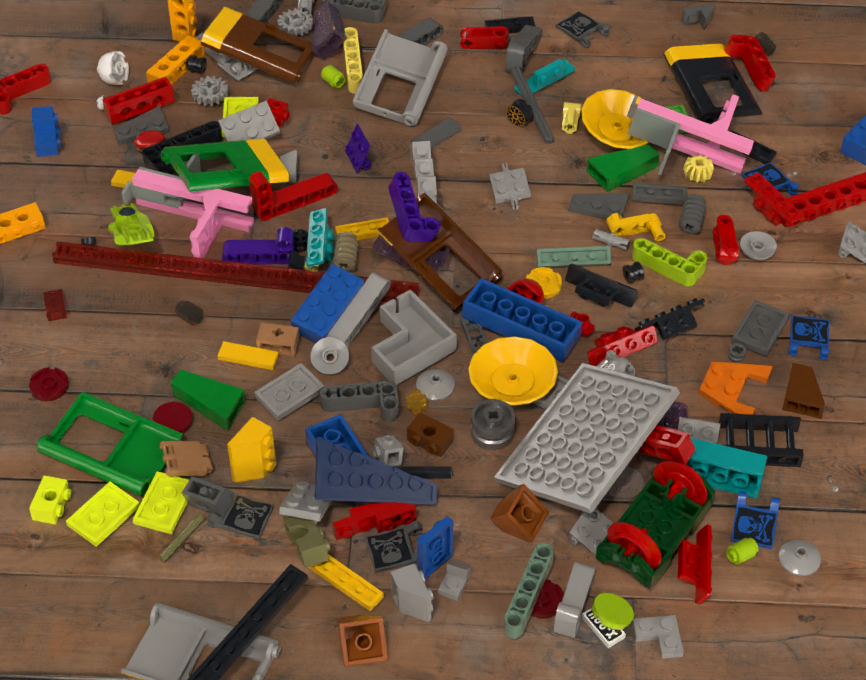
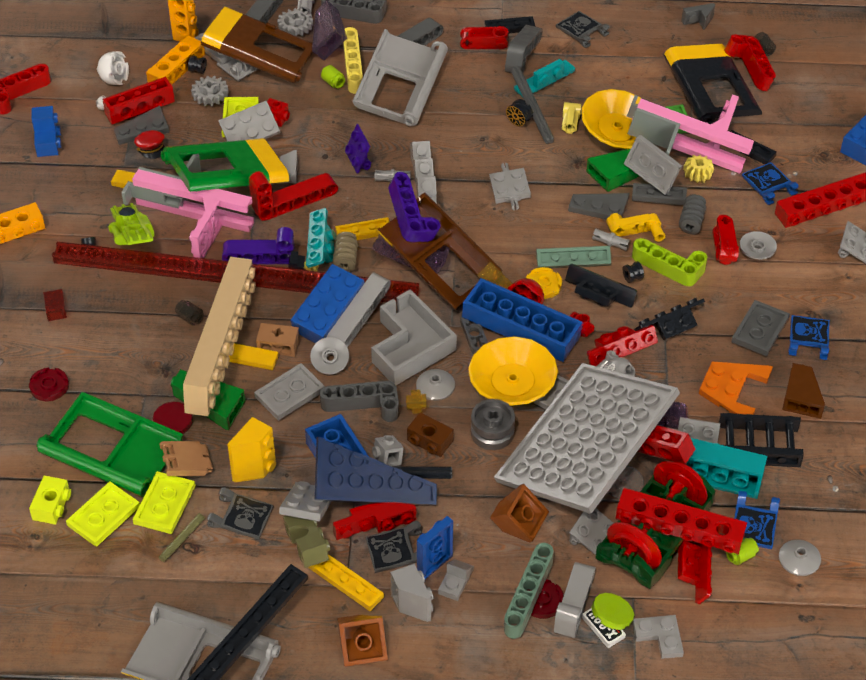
(205, 133): black beam -> none
(207, 496): dark grey brick -> none
(218, 337): none -> tan brick
(300, 240): black wheel -> none
(387, 175): none -> light grey pin
(439, 132): dark grey tile -> none
(495, 276): none -> clear yellow plate
(652, 164): none -> light grey plate
(676, 512): none -> red brick
(741, 350): dark grey bush -> none
(771, 201): red bracket -> none

